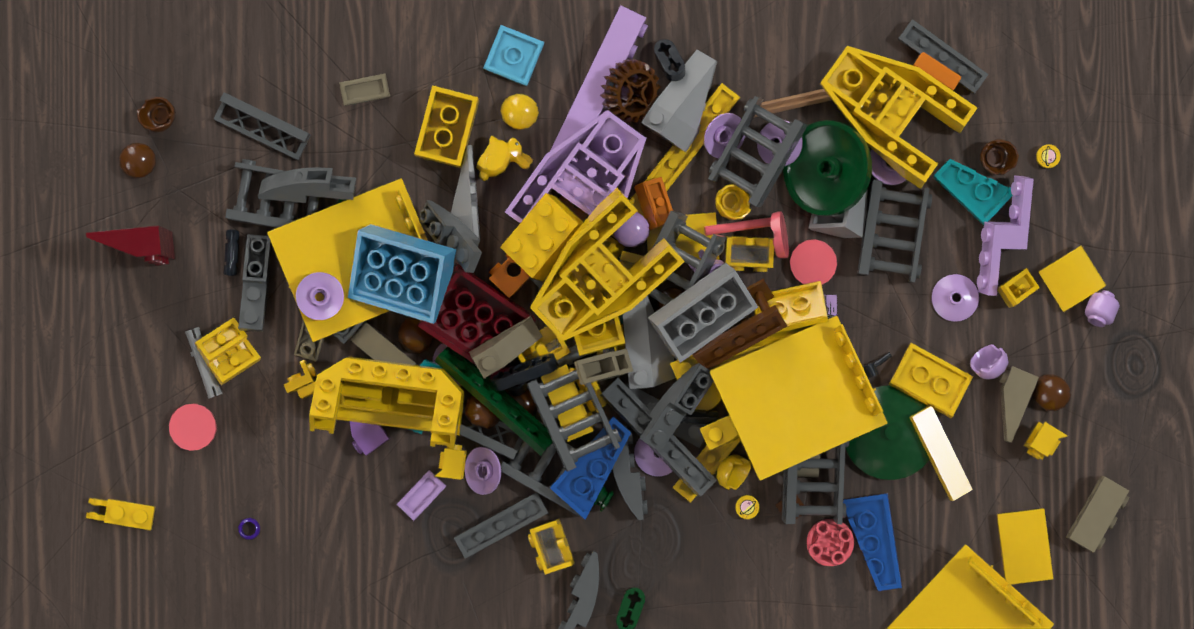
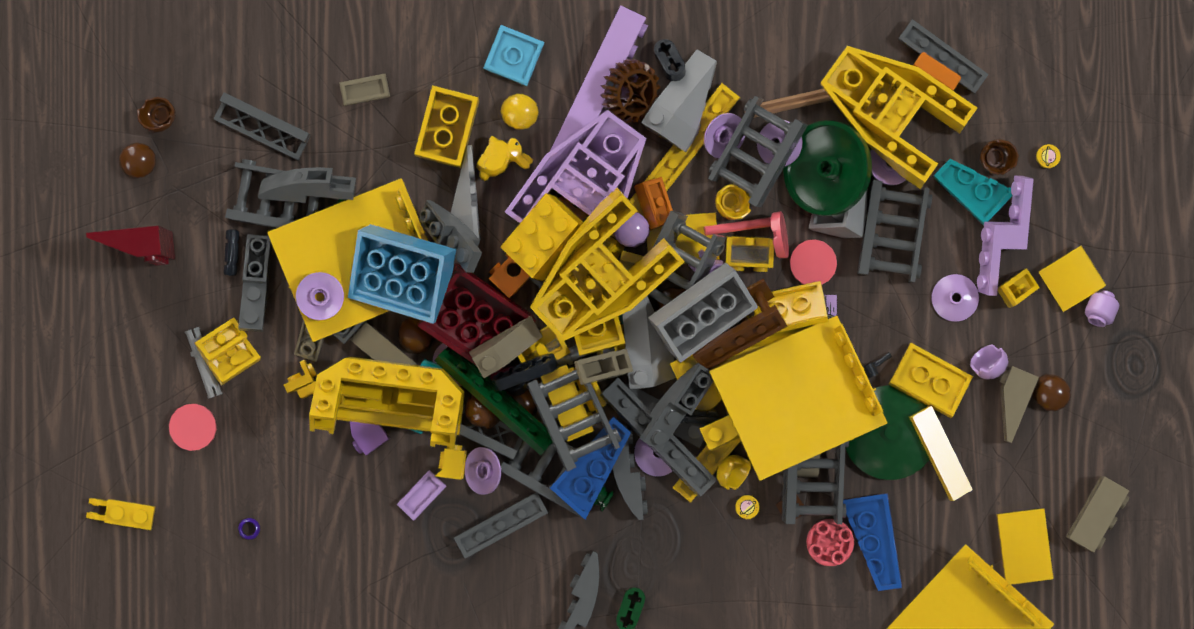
(551, 547): yellow window -> none
(1043, 440): yellow window -> none

